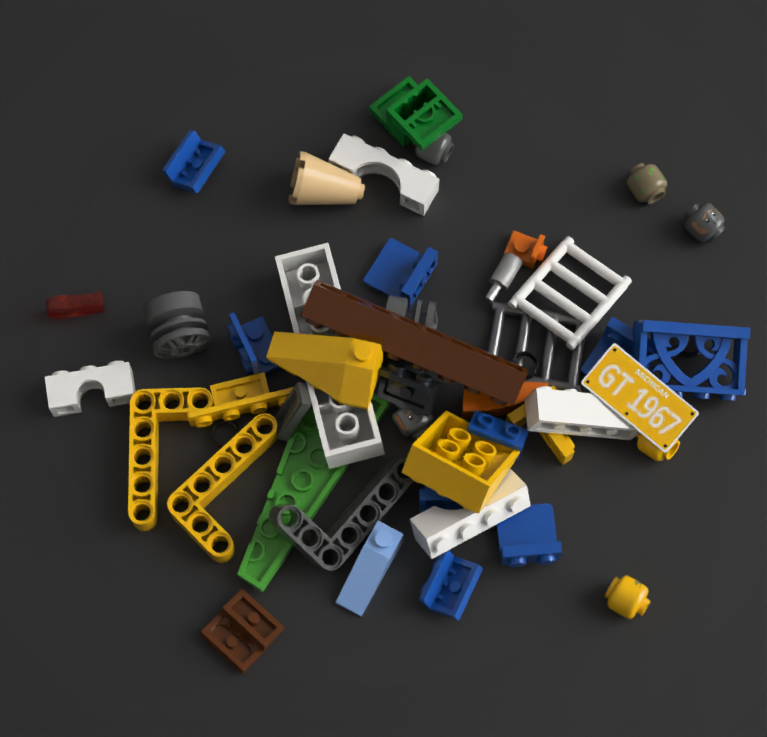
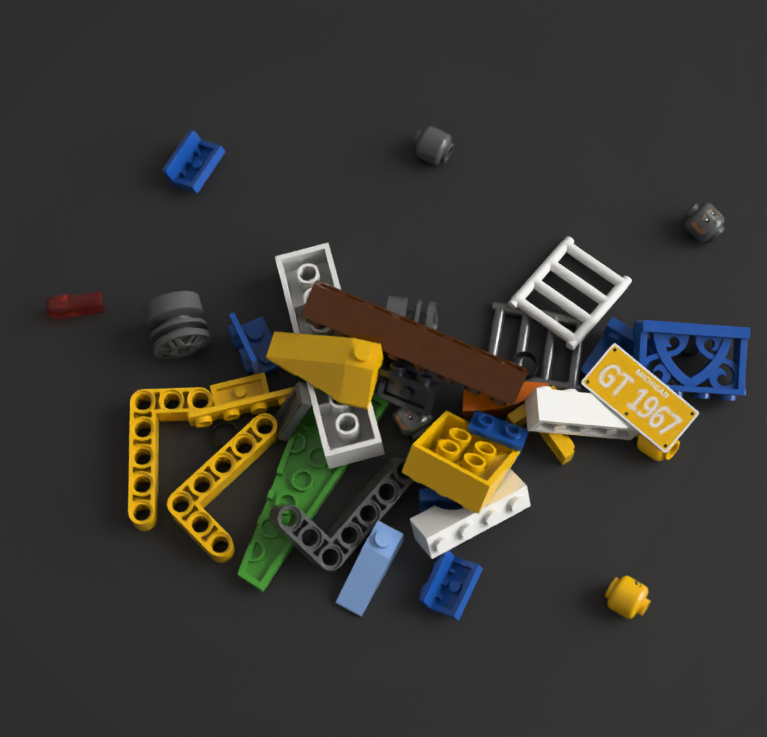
(67, 388): white arch -> none
(242, 631): reddish brown slope -> none
(323, 183): tan cone -> none
(358, 158): white arch -> none
(401, 270): blue bracket -> none
(415, 113): green bracket -> none
(503, 275): light grey piece -> none
(527, 248): orange bracket -> none
(529, 537): blue bracket -> none
(647, 183): dark tan head -> none

